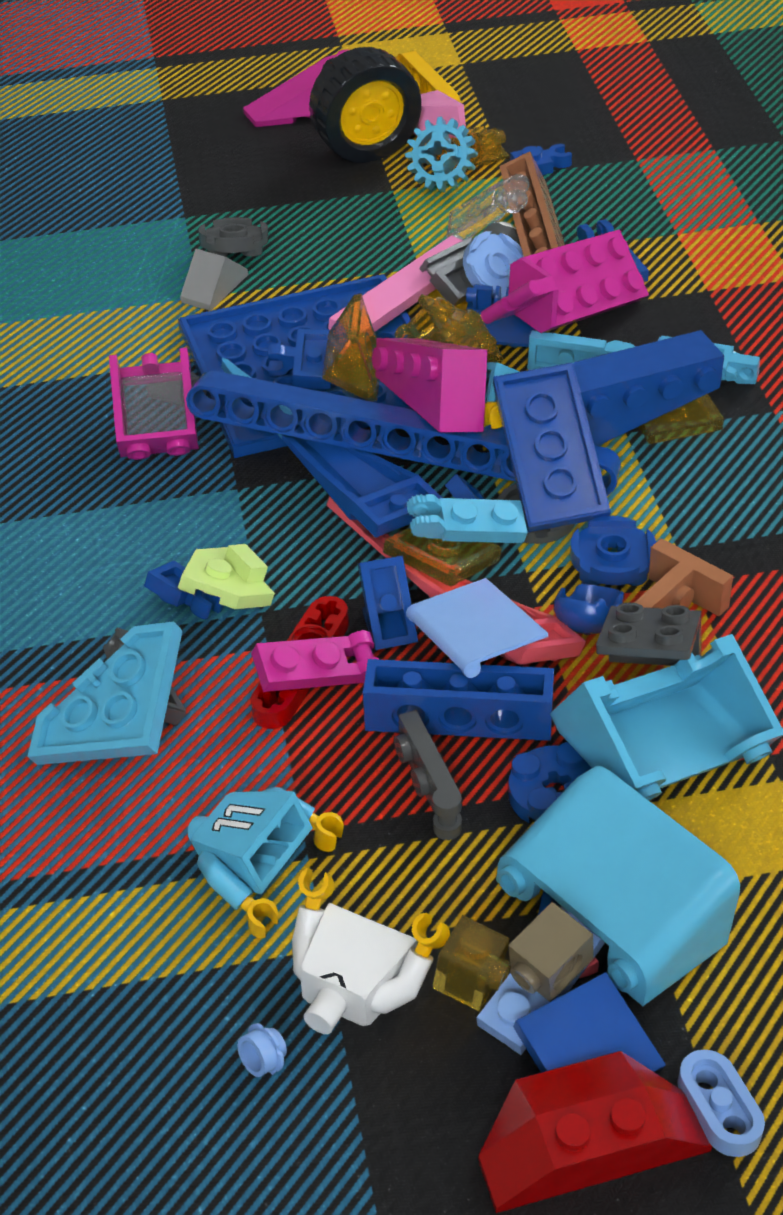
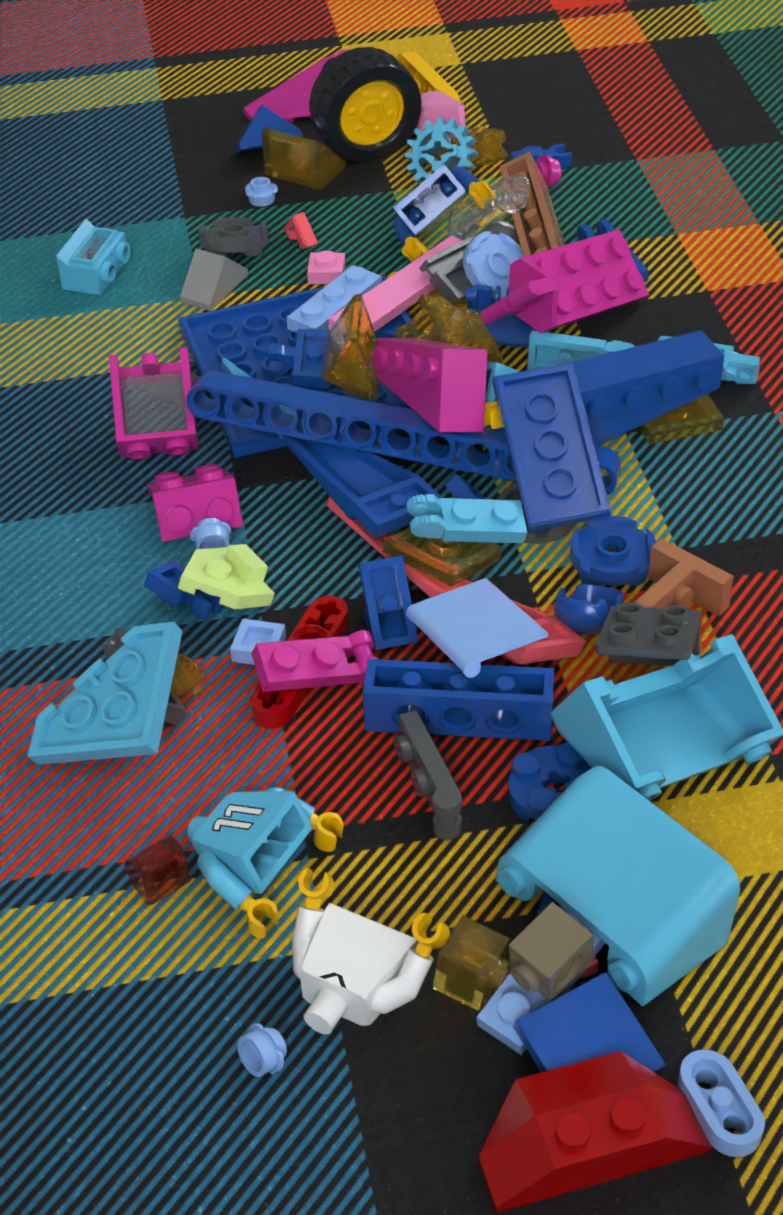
(92, 258): none -> medium azure window
(158, 870): none -> clear red brick
(187, 676): none -> clear yellow plate
(189, 499): none -> dark pink bracket
(210, 534): none -> light blue plate
(254, 632): none -> light blue plate
(261, 191): none -> light blue plate
(263, 118): none -> blue slope
(299, 159): none -> clear yellow slope
(300, 230): none -> coral tile
(325, 267): none -> bright pink plate
(332, 298): none -> light blue plate
(434, 201): none -> torso
(550, 169): none -> dark pink plate

